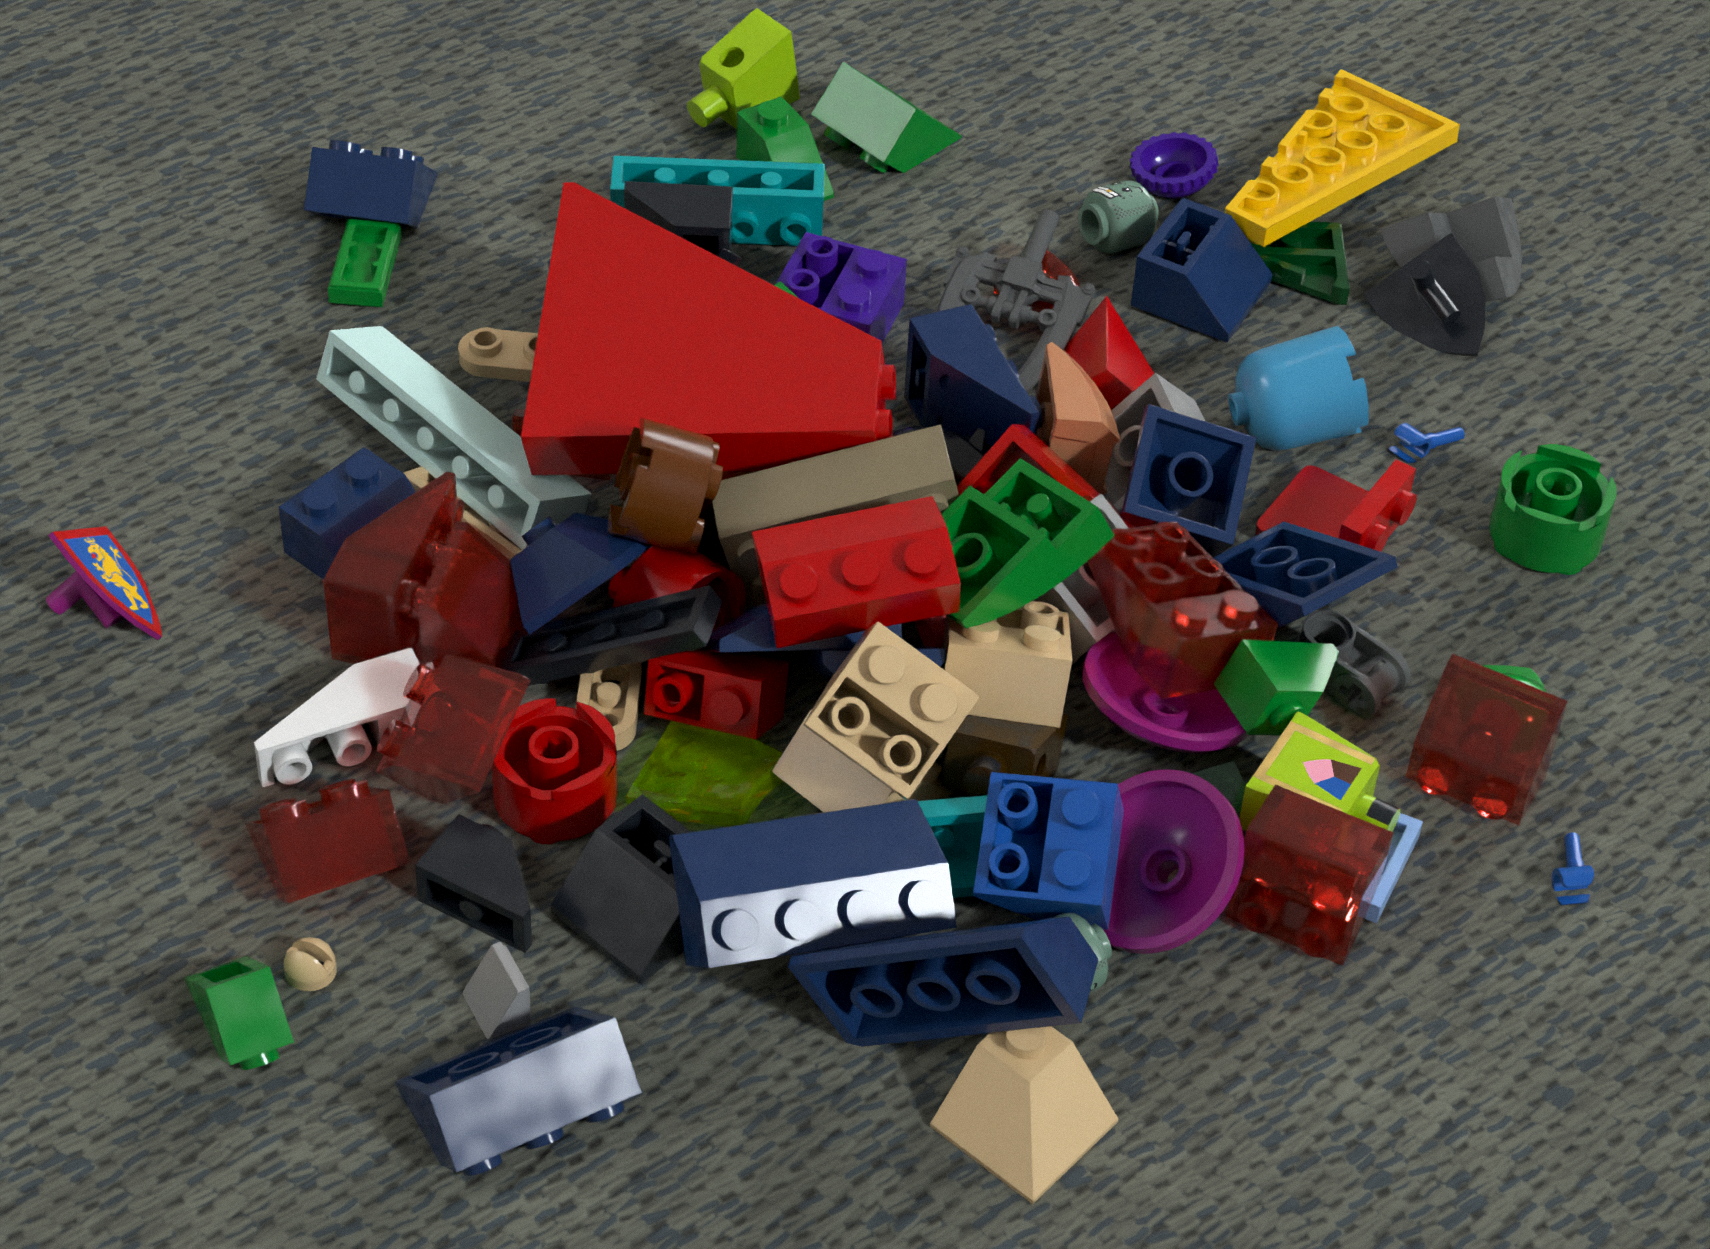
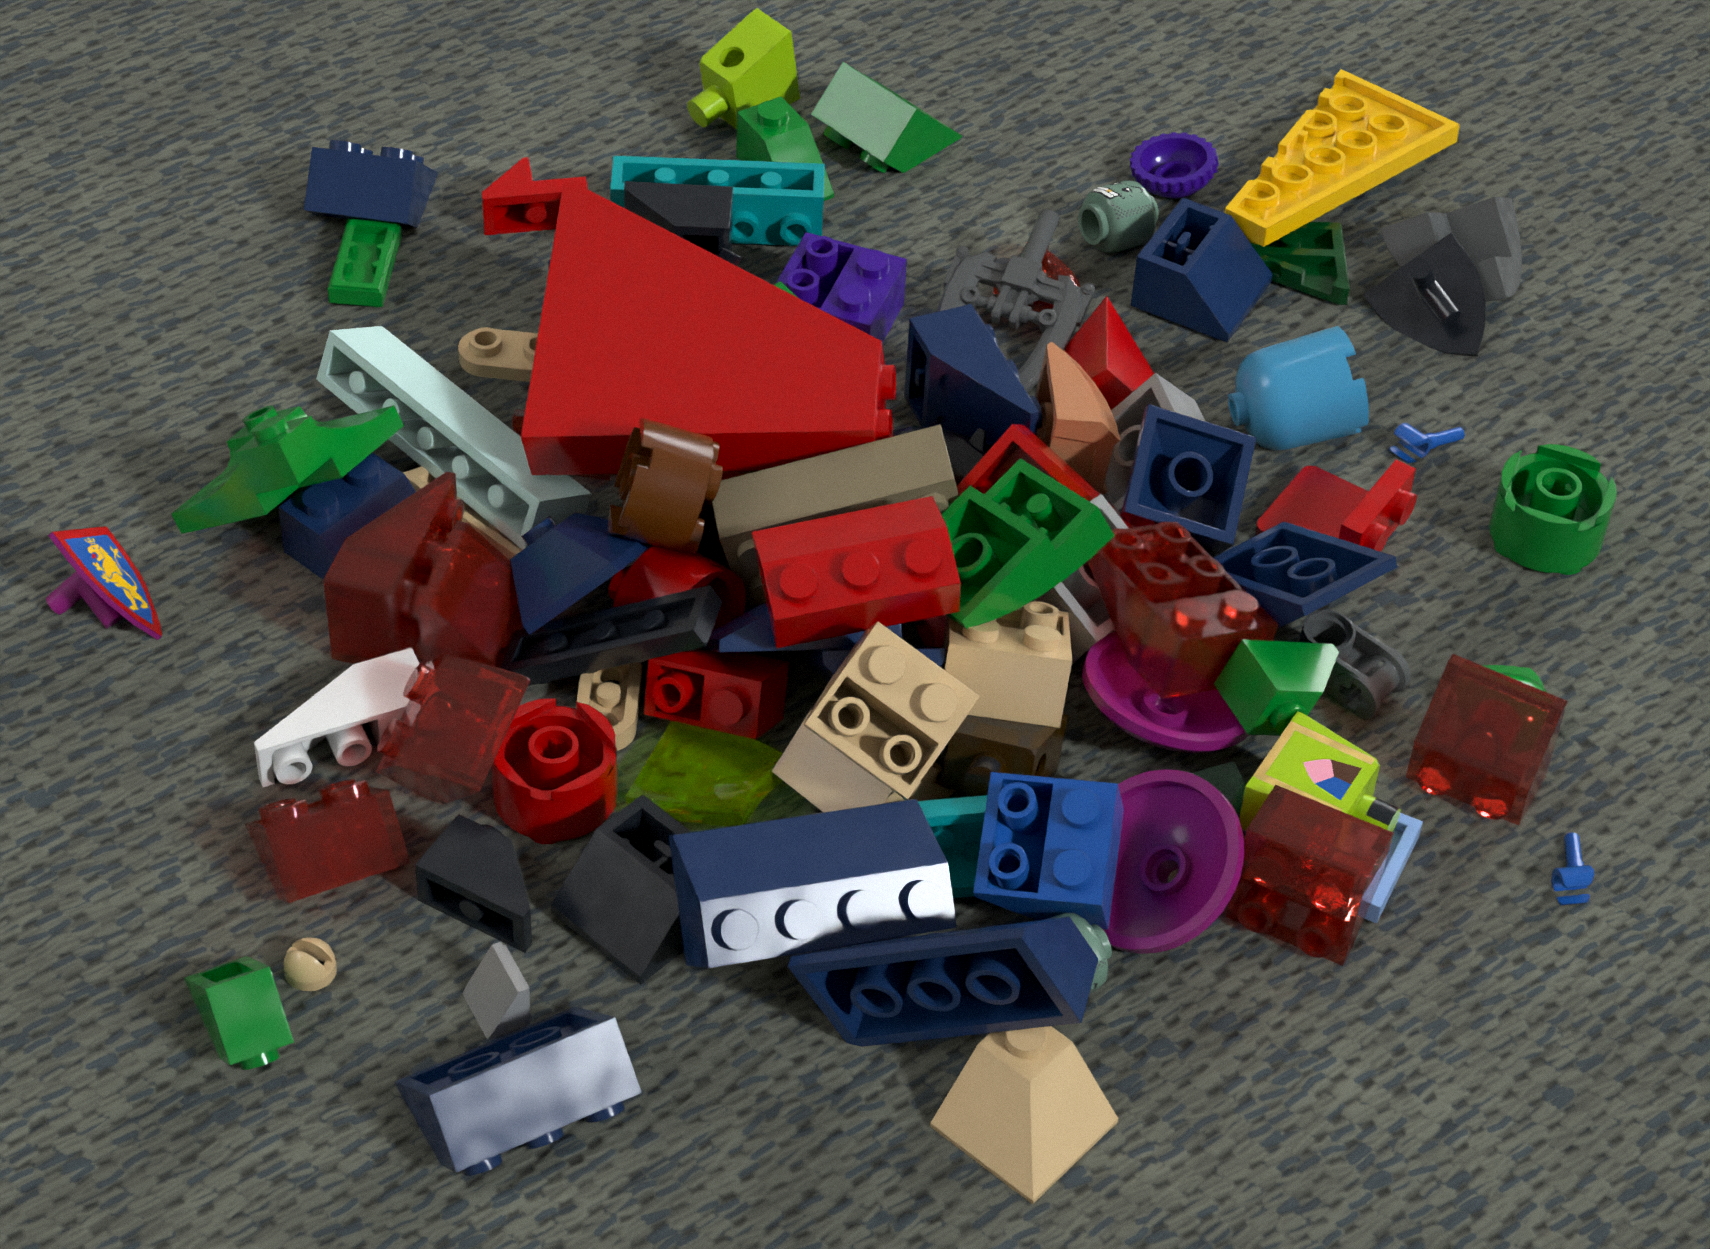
(280, 455): none -> green slope
(520, 204): none -> red slope

